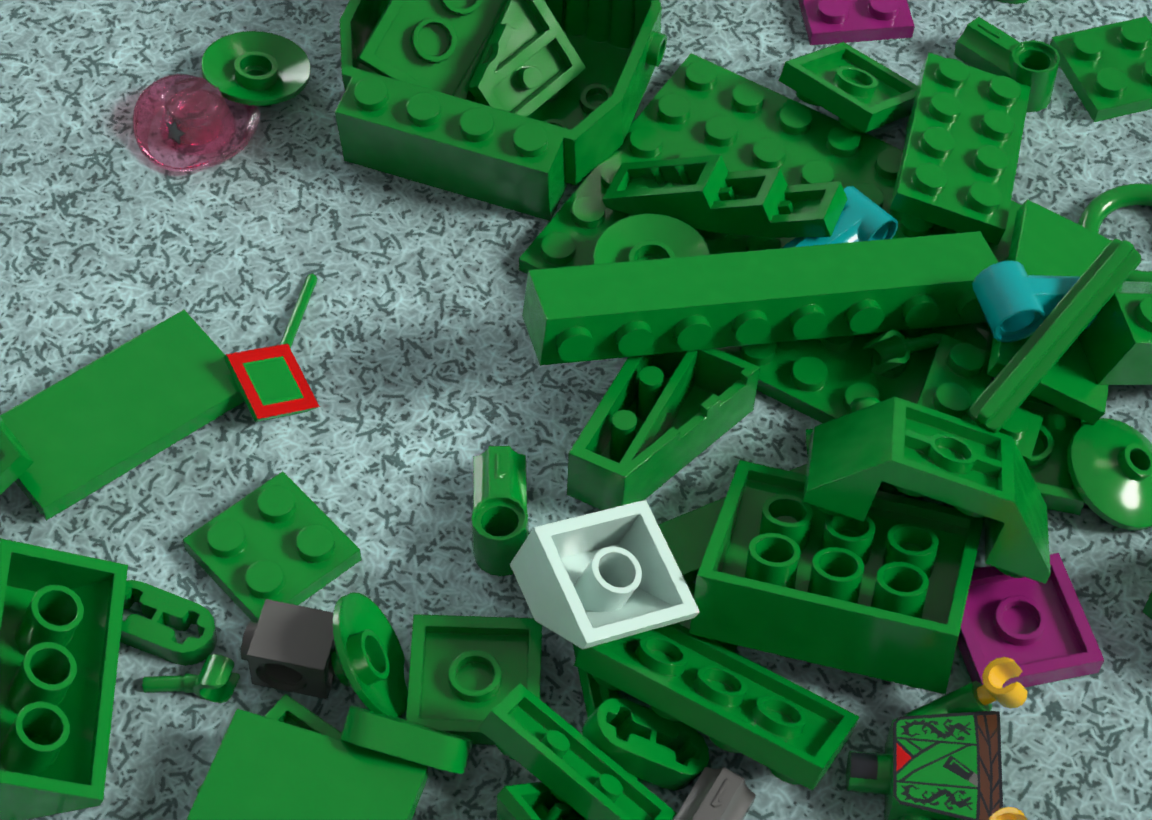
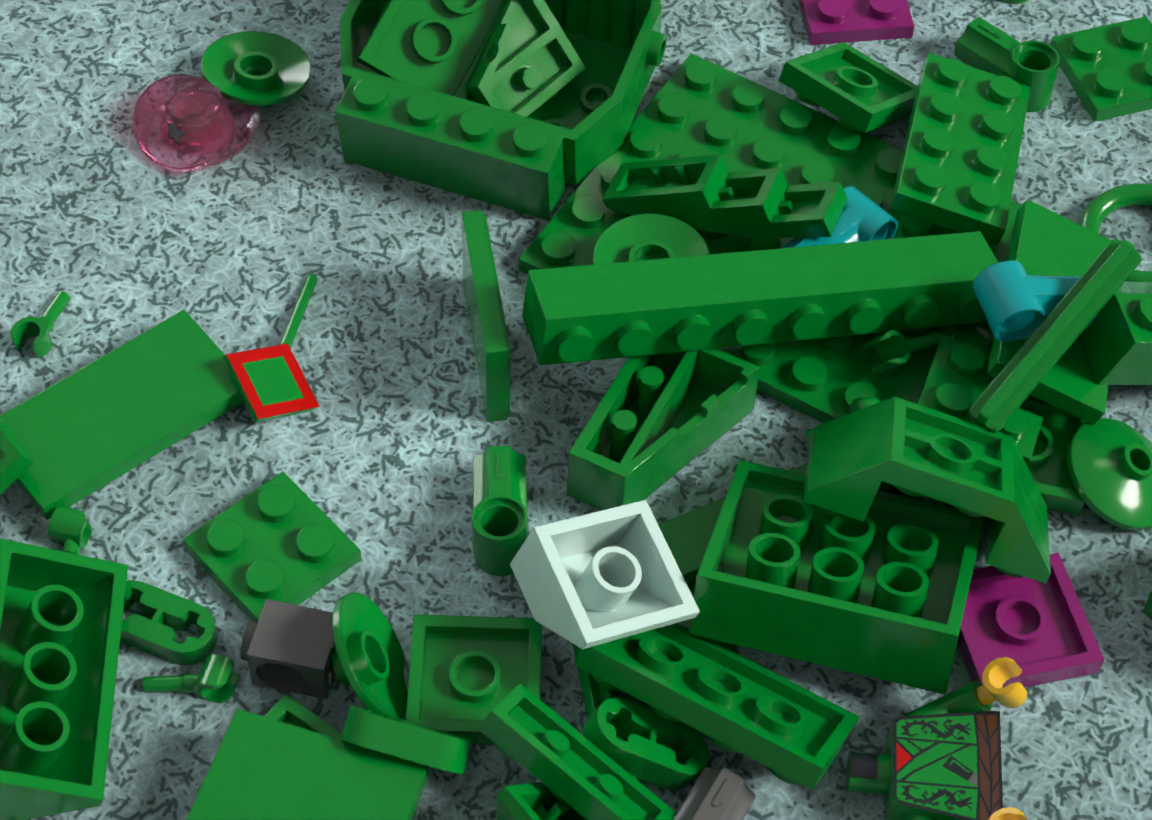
(39, 326): none -> green hand
(70, 528): none -> green hand
(486, 316): none -> green tile

